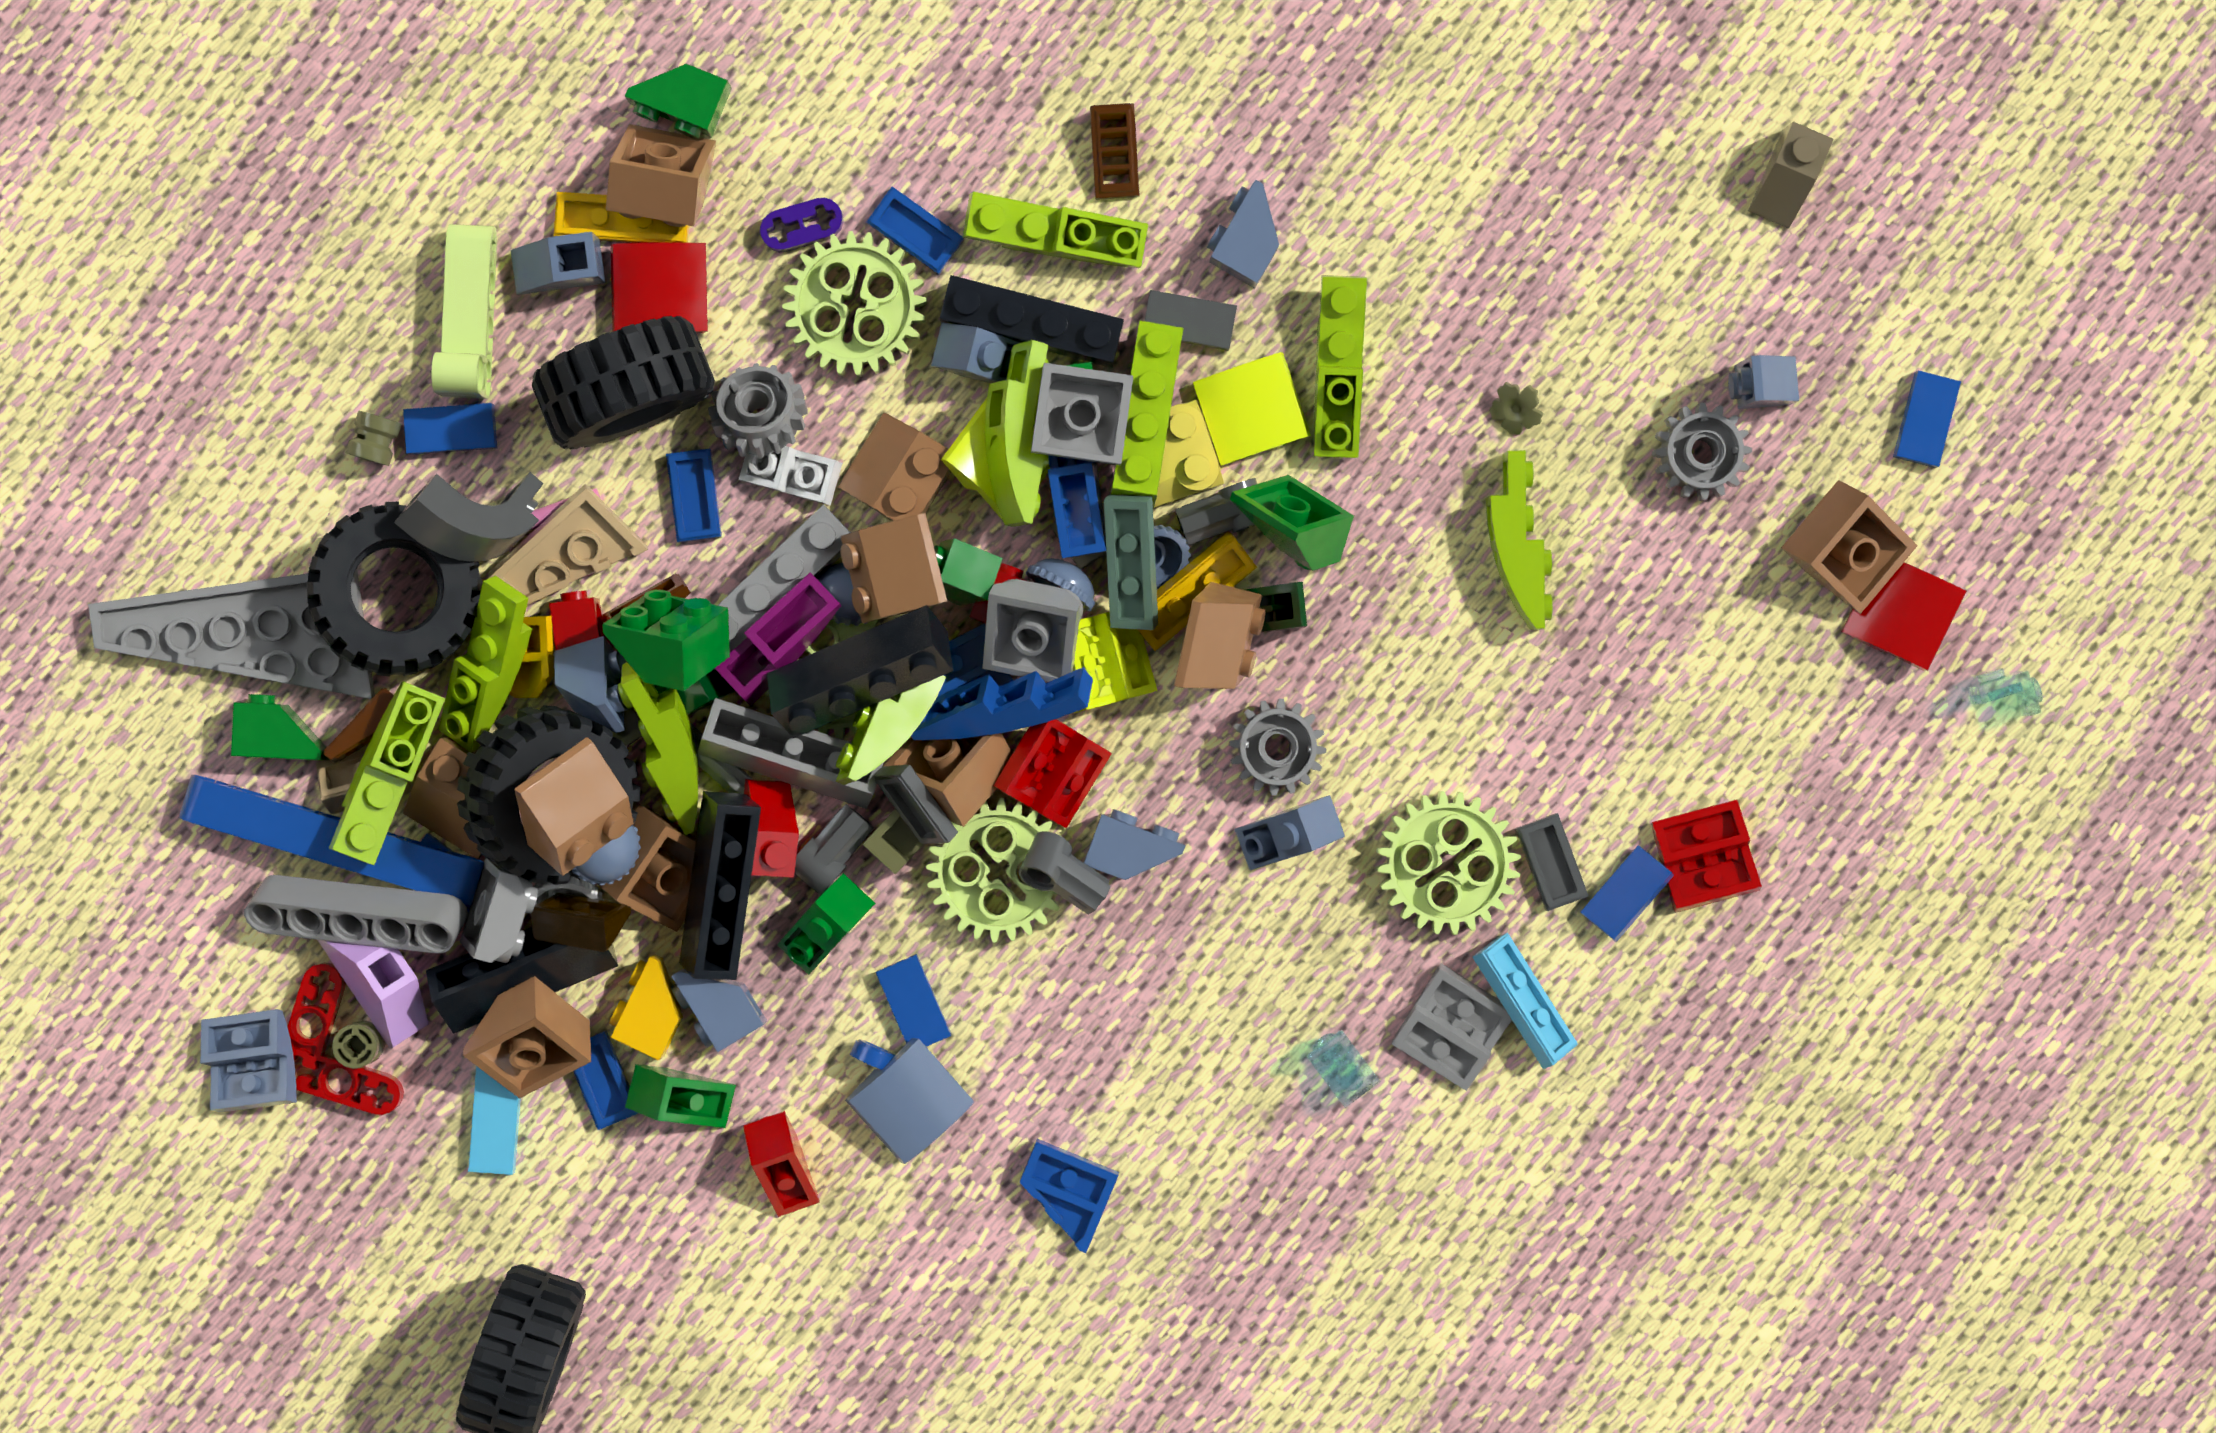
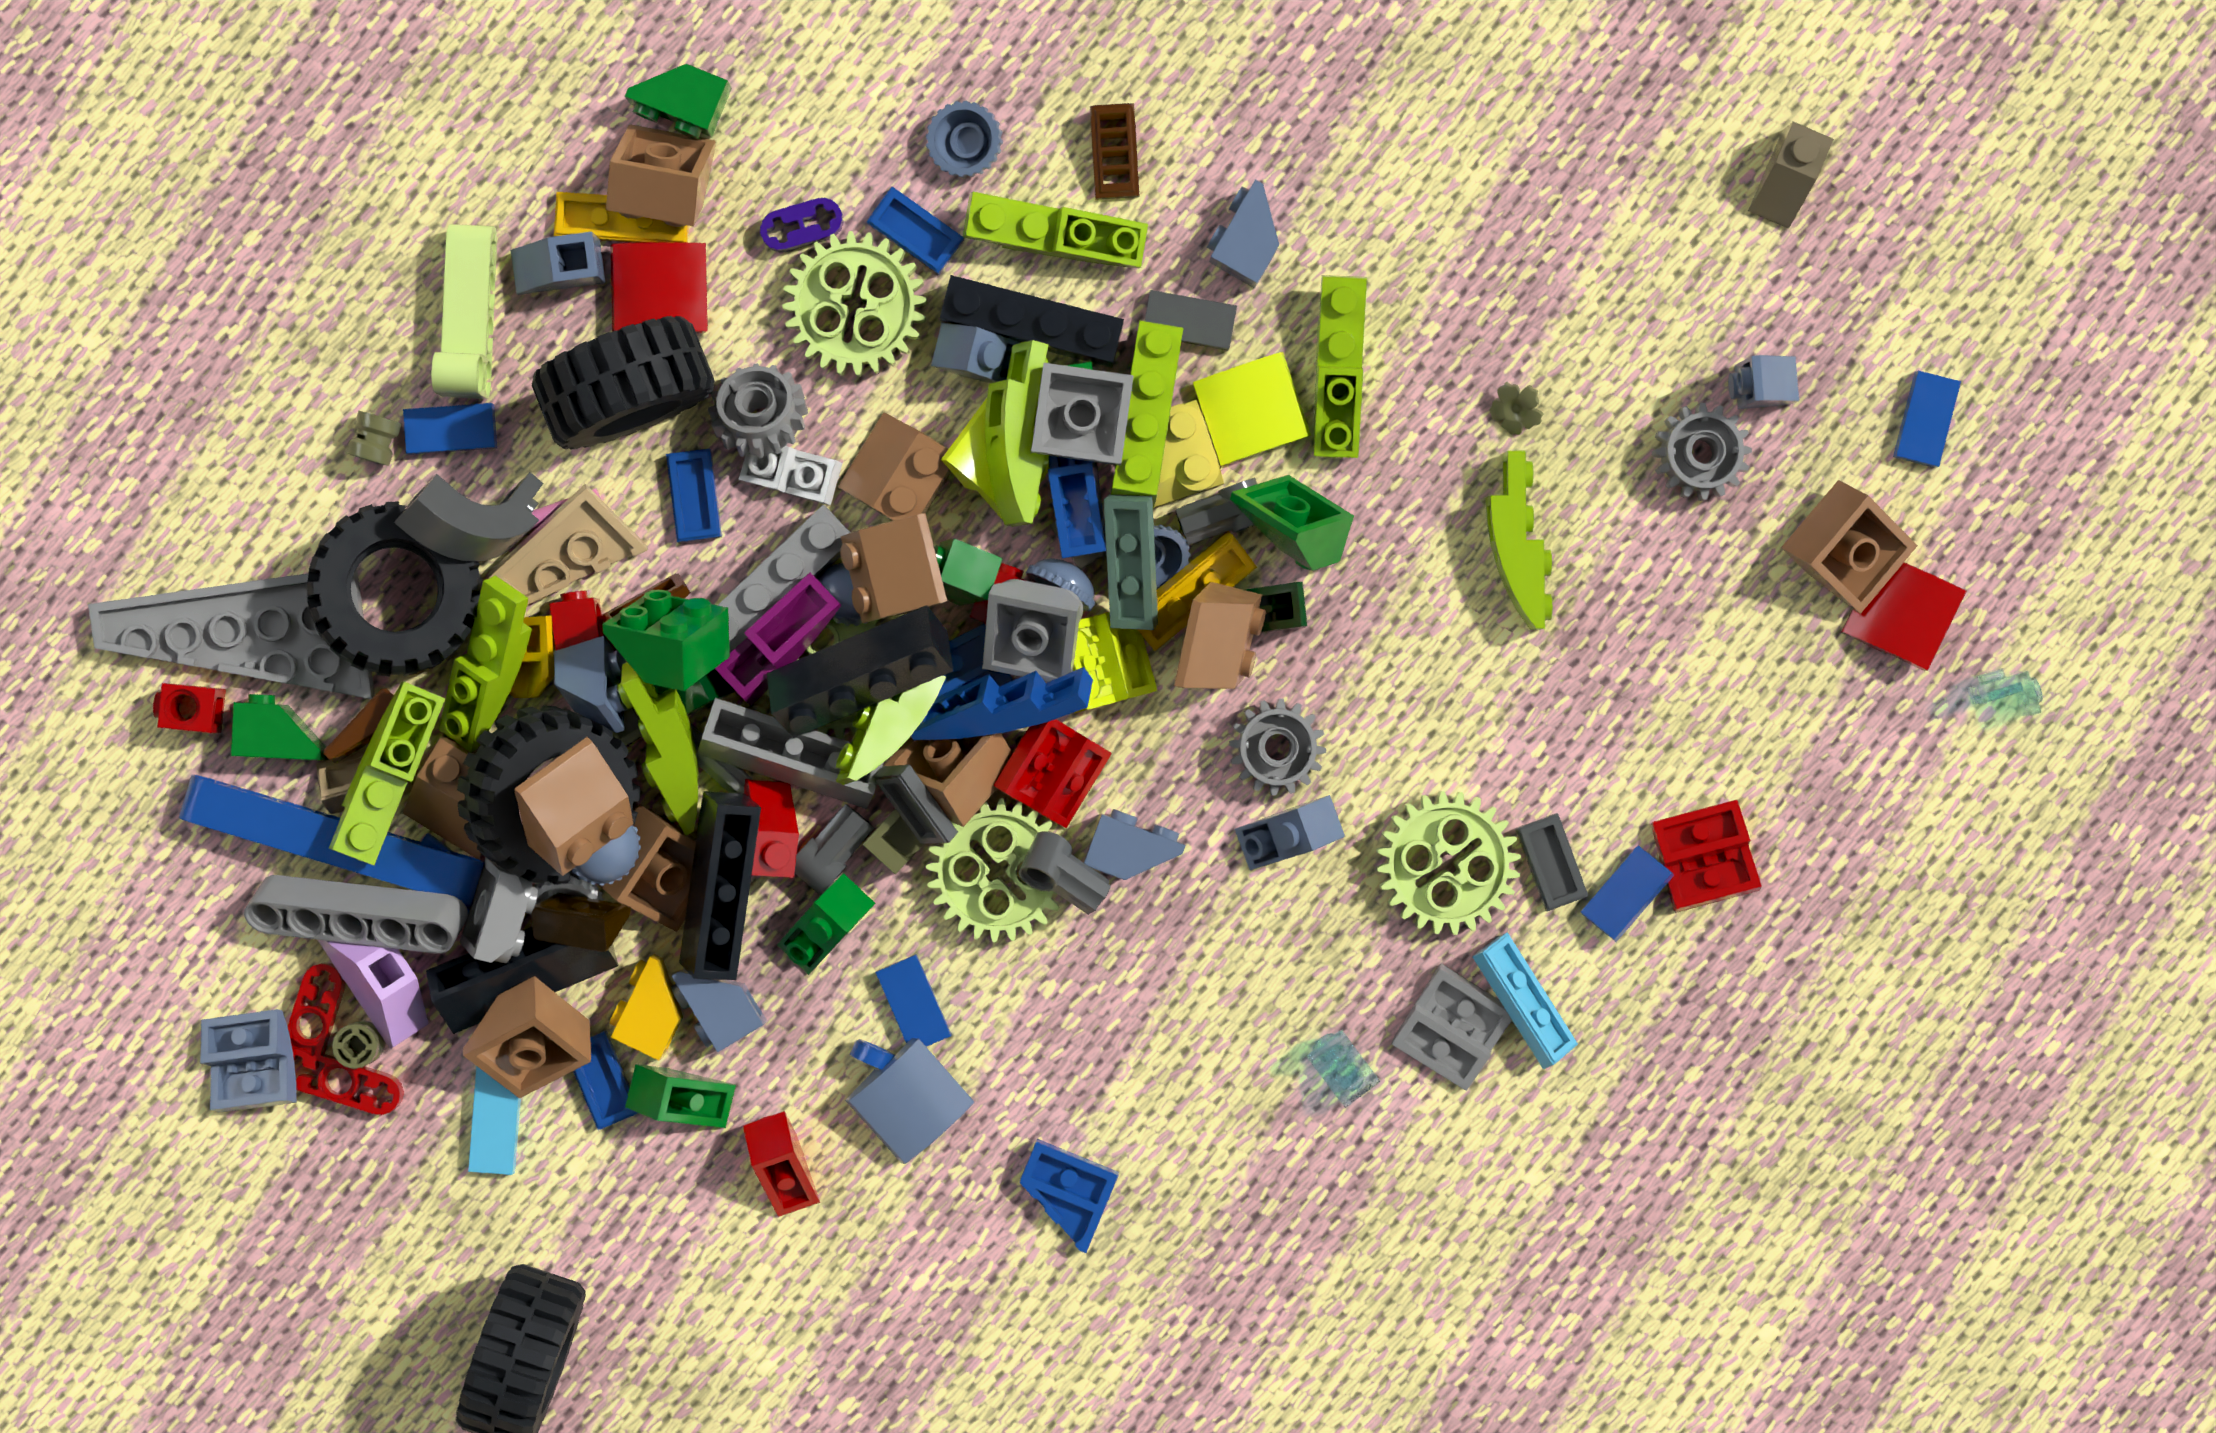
(208, 708): none -> red brick
(964, 139): none -> sand blue hat

